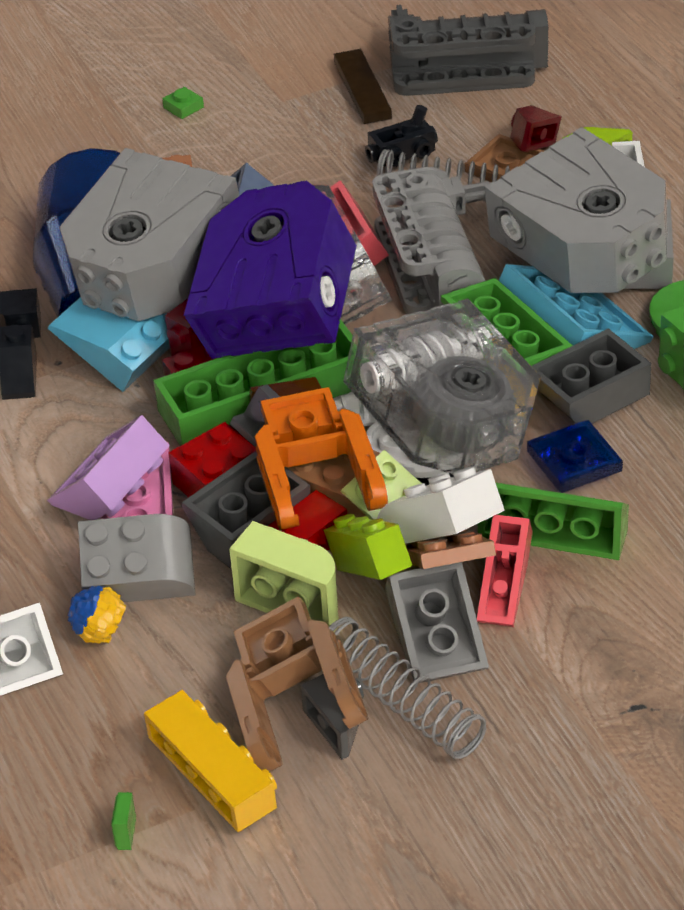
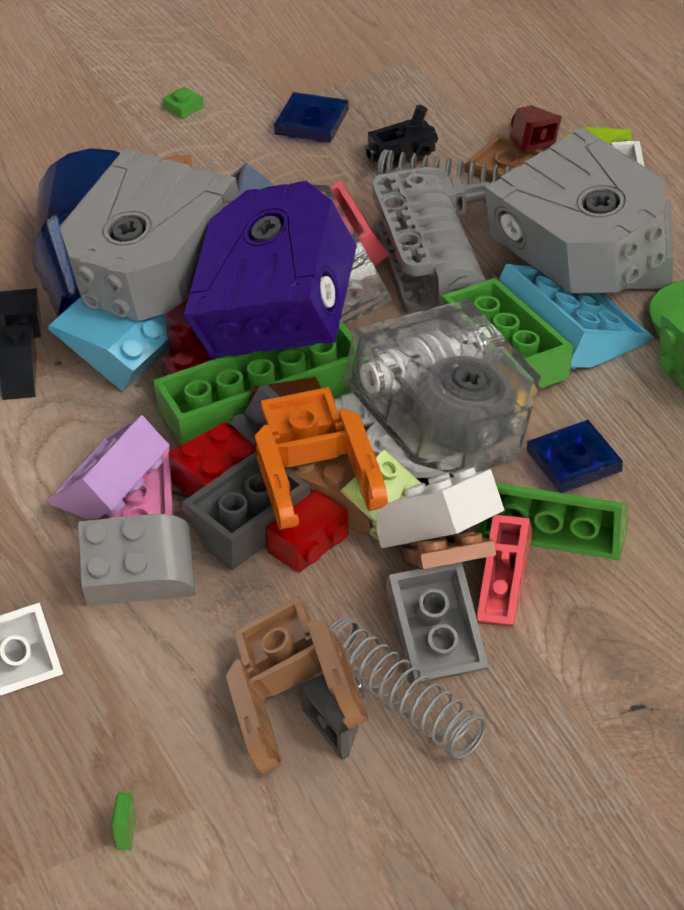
(96, 613): yellow piece -> none
(211, 760): yellow brick -> none
(278, 567): yellowish green brick -> none
(311, 117): none -> clear blue plate
(362, 86): dark brown tile -> none
(367, 546): lime brick -> none
(466, 52): dark grey piece -> none
(594, 377): dark grey brick -> none

